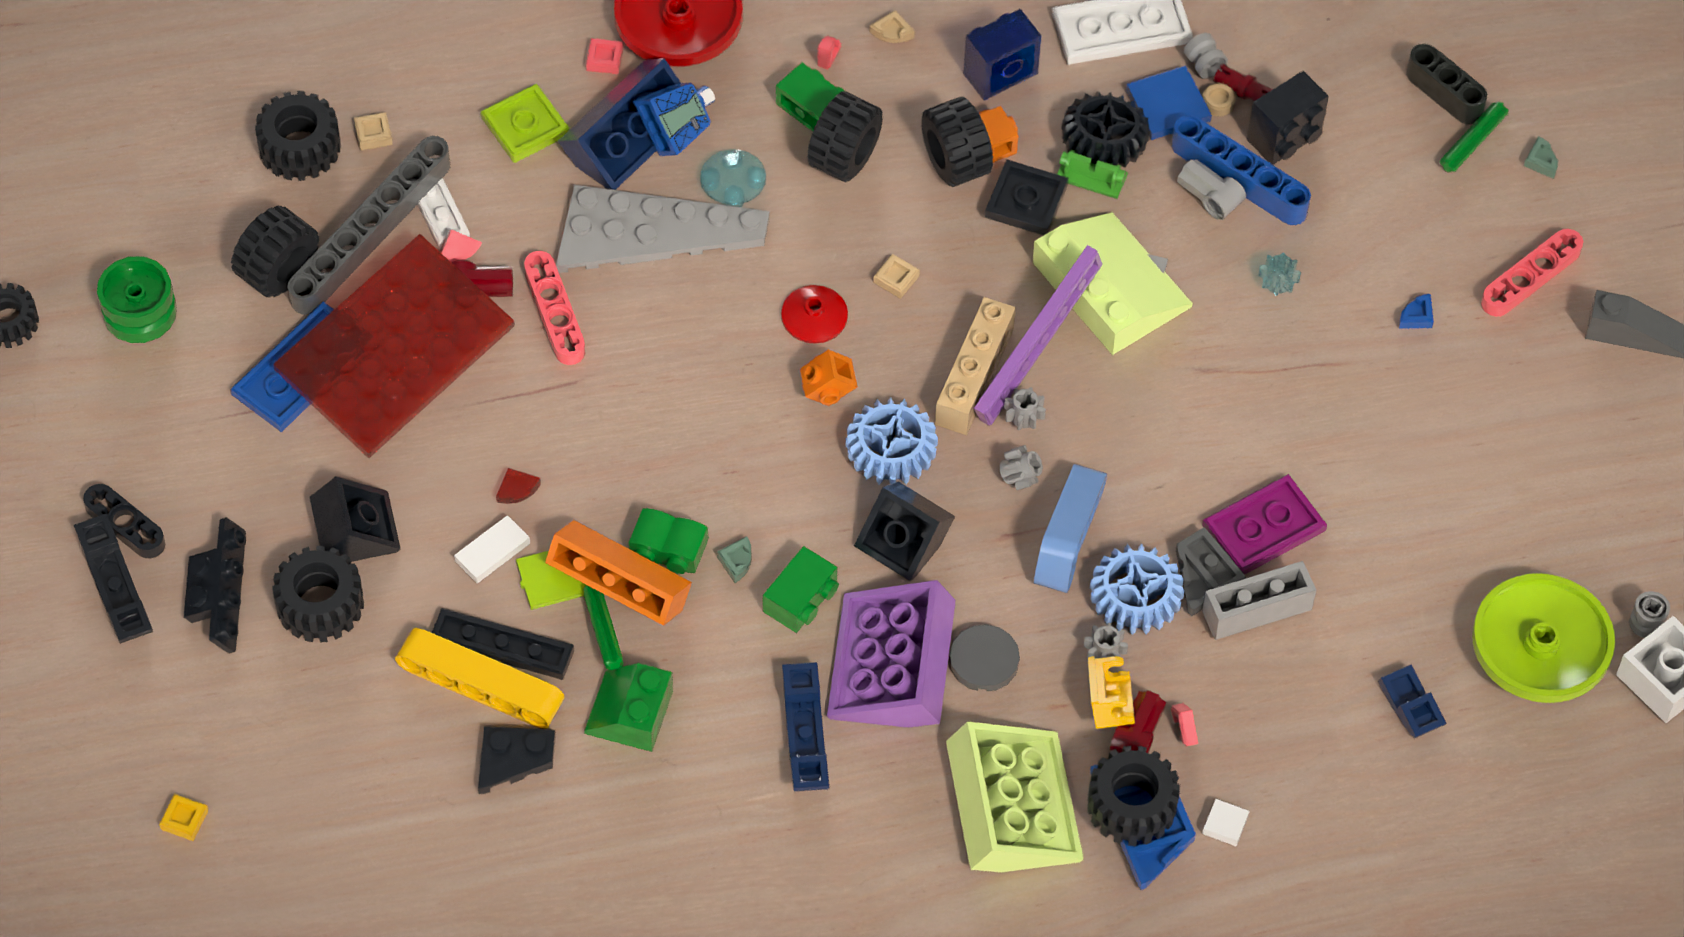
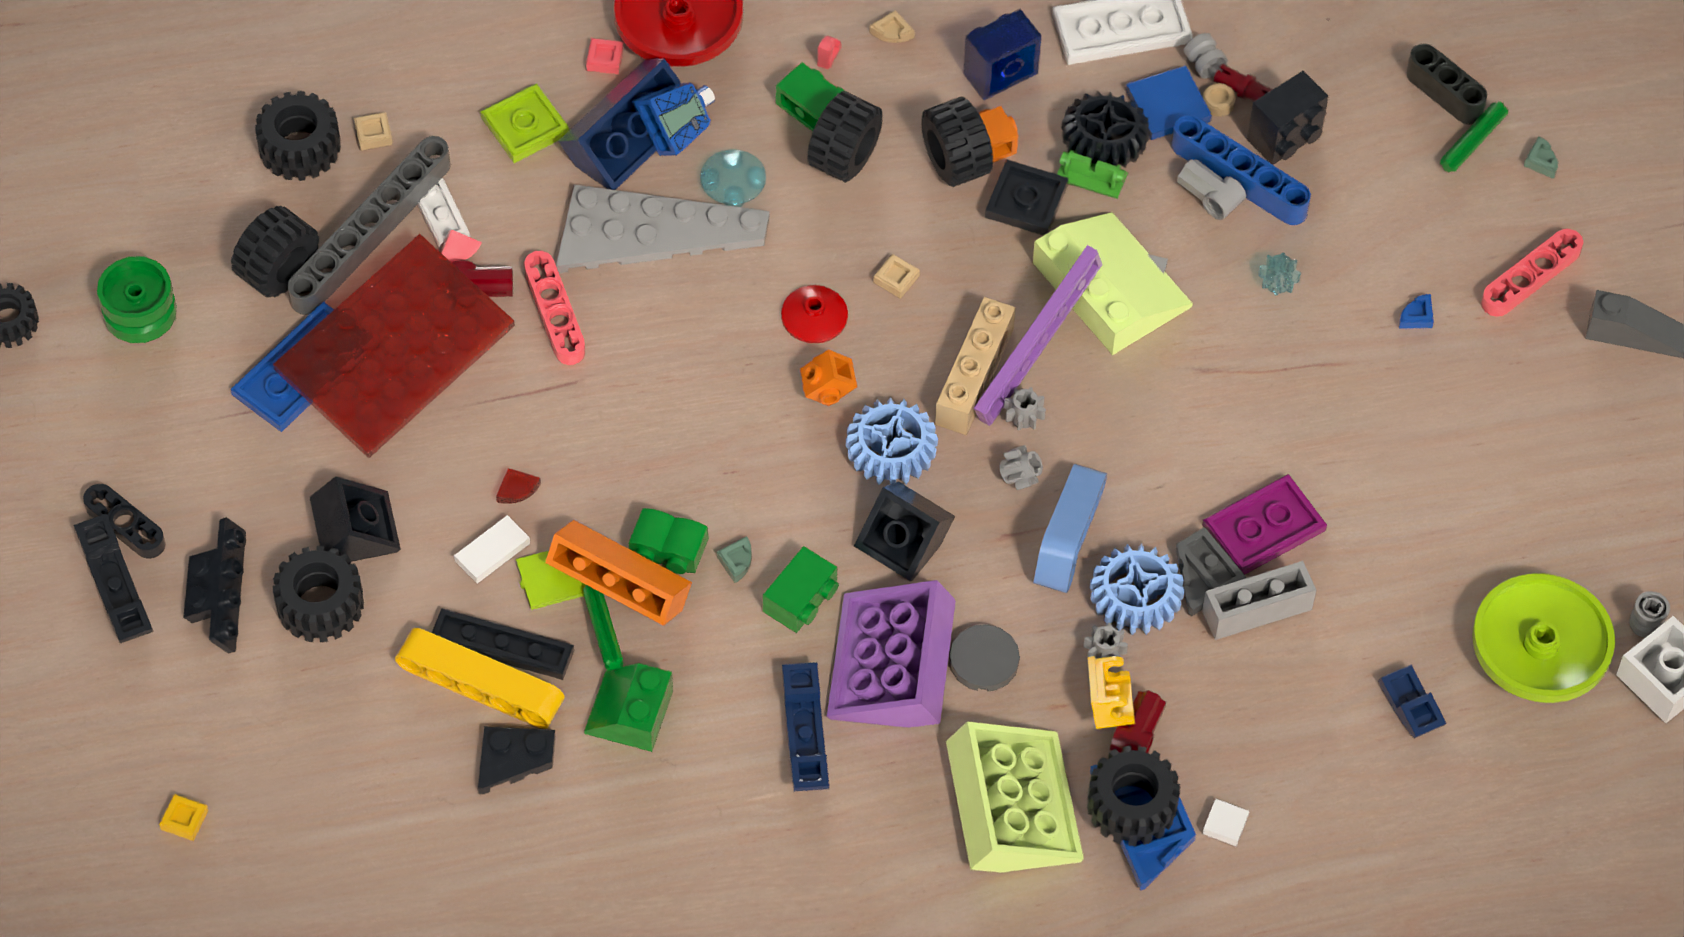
(1184, 715): coral tile -> none

